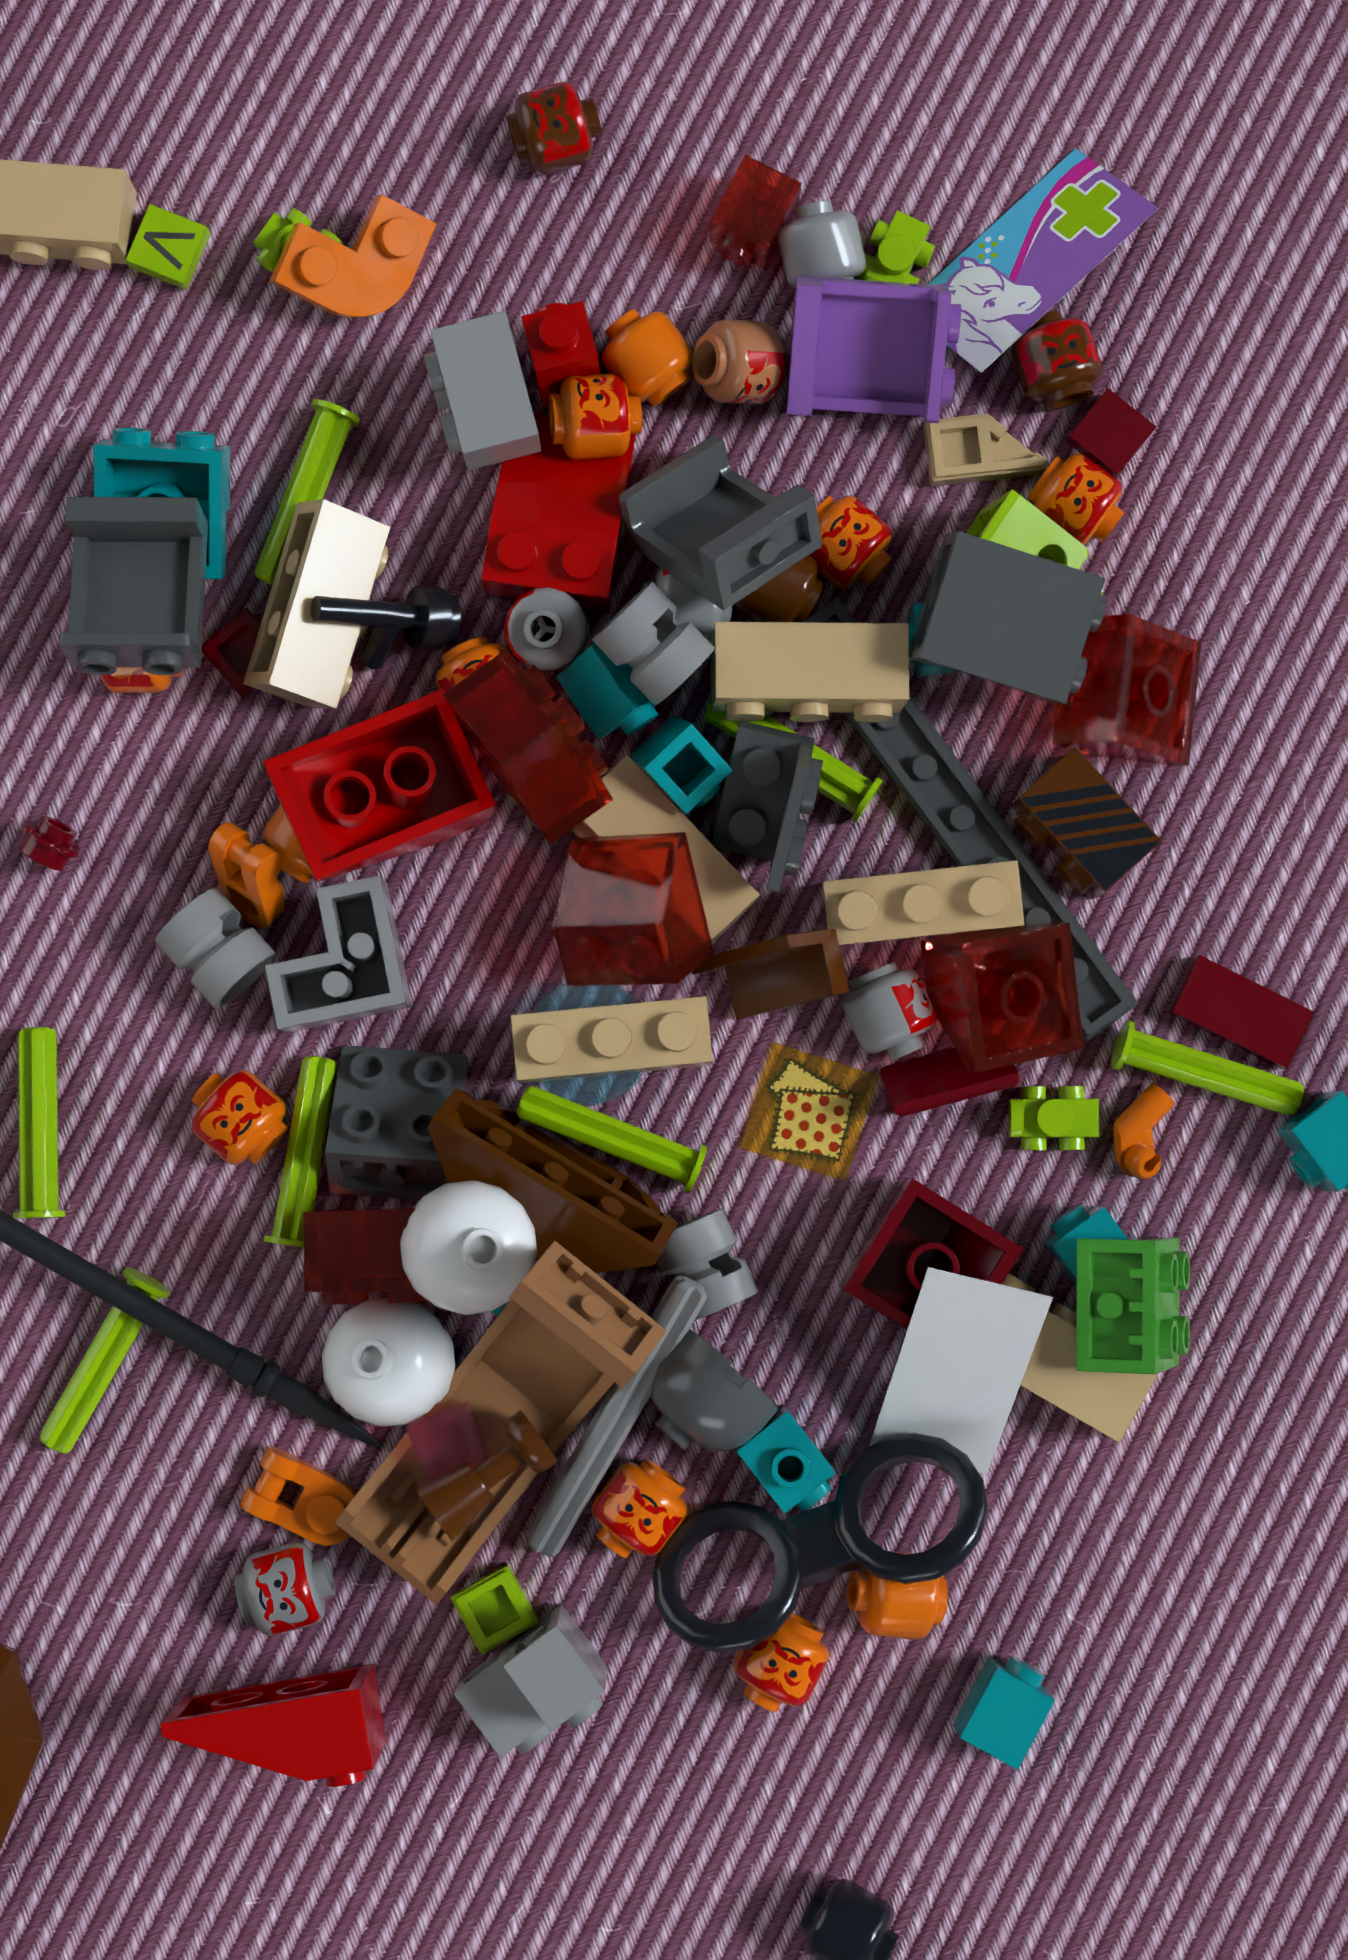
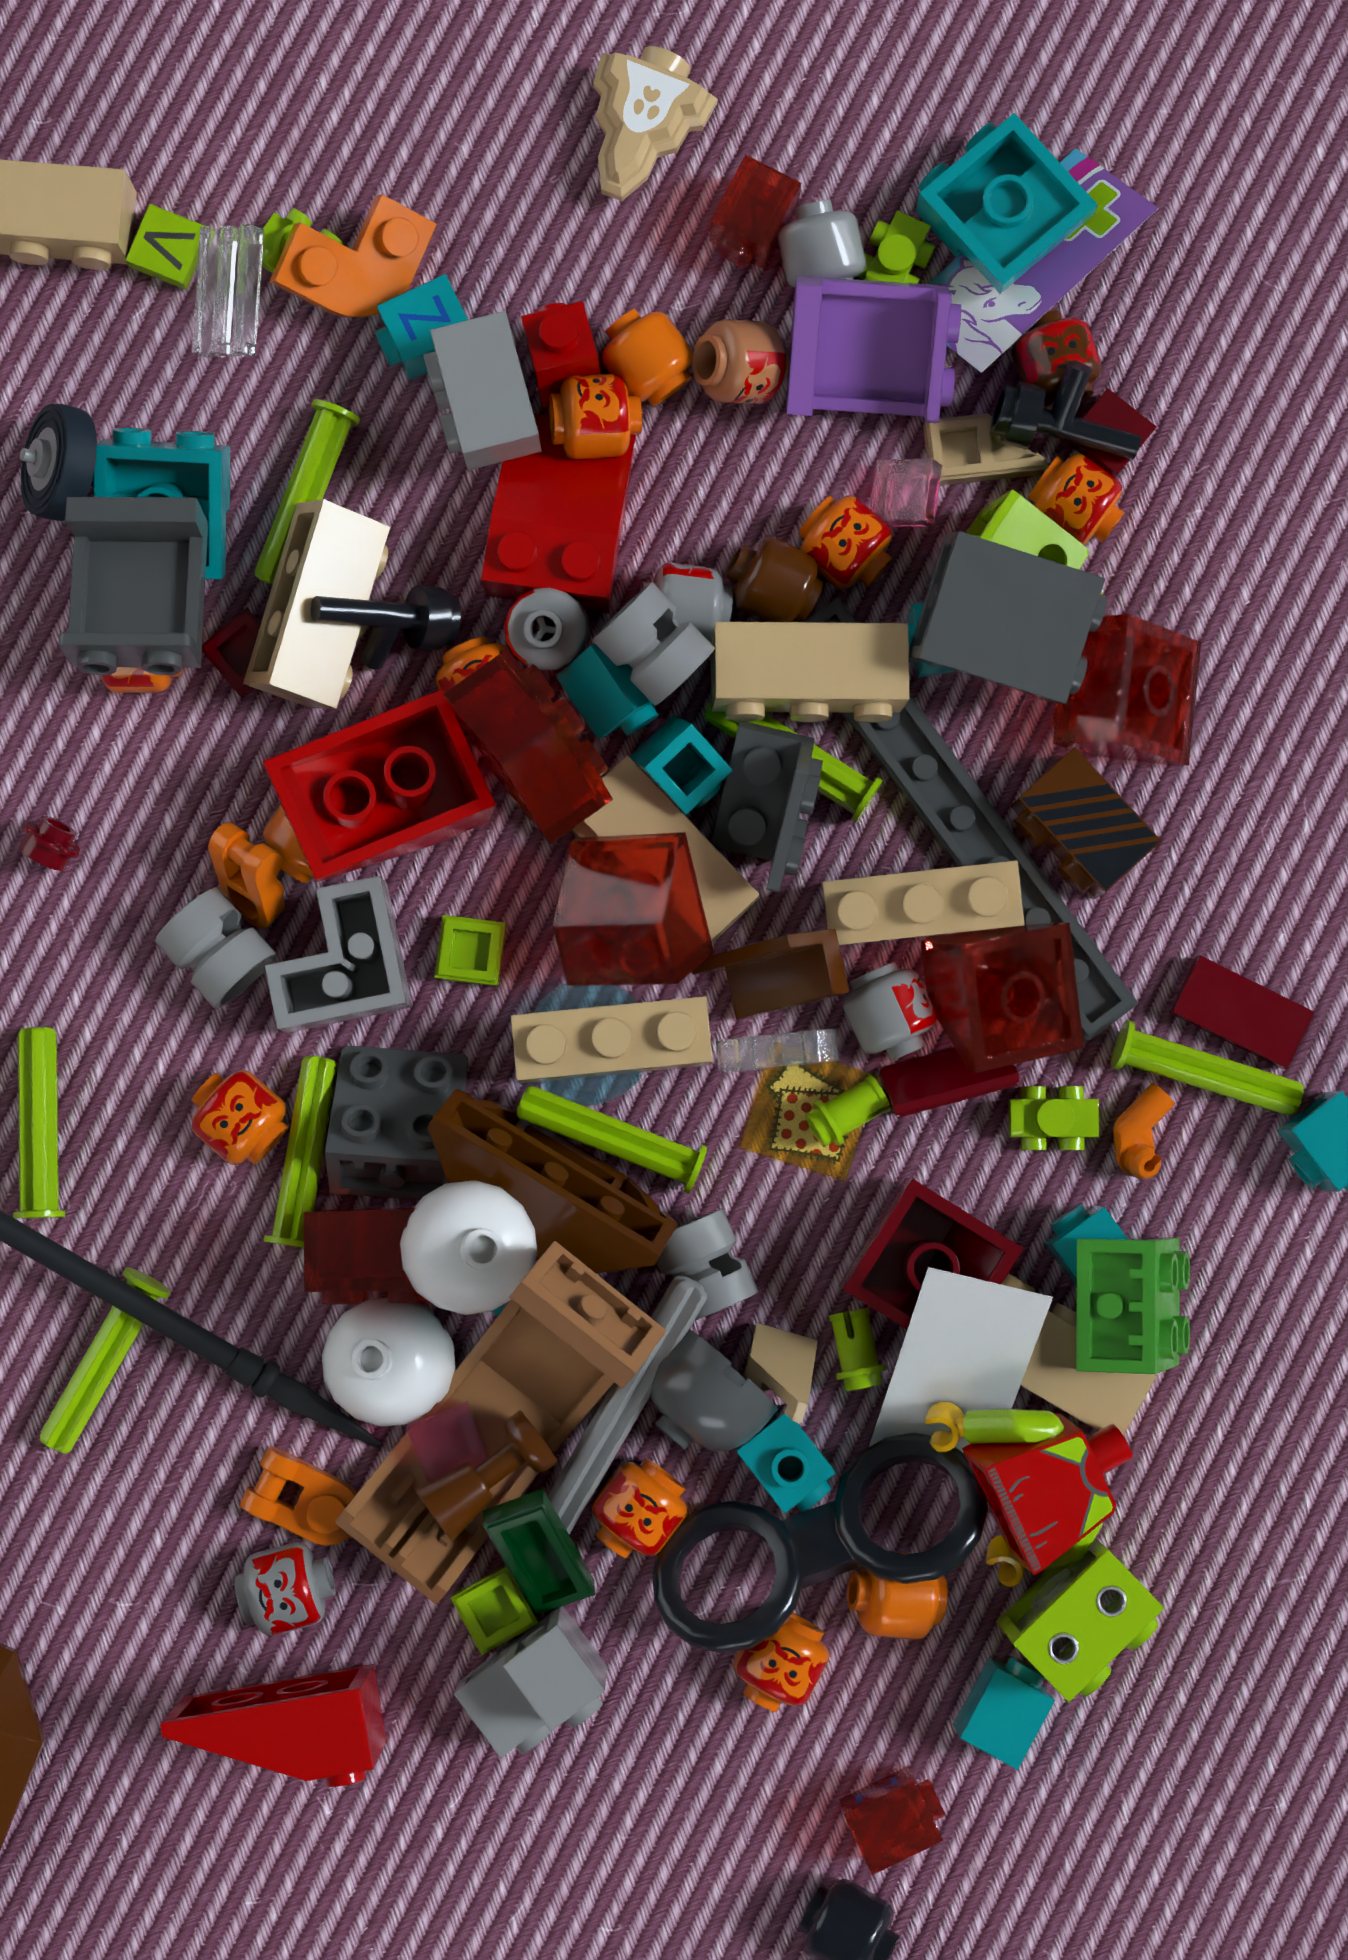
(57, 460): none -> black wheel
(219, 292): none -> clear tile
(409, 321): none -> teal brick
(470, 950): none -> lime tile
(538, 1552): none -> dark green tile
(553, 128): reddish brown head -> none
(644, 114): none -> tan rock
(717, 526): dark grey panel -> none
(777, 1051): none -> clear beam
(784, 1365): none -> tan tile
(847, 1111): none -> lime pin
(857, 1353): none -> lime pin
(893, 1818): none -> clear red brick
(906, 491): none -> clear pink tile
(1003, 202): none -> teal plate
(1021, 414): none -> black piece
(1037, 1480): none -> torso
(1081, 1620): none -> lime piece

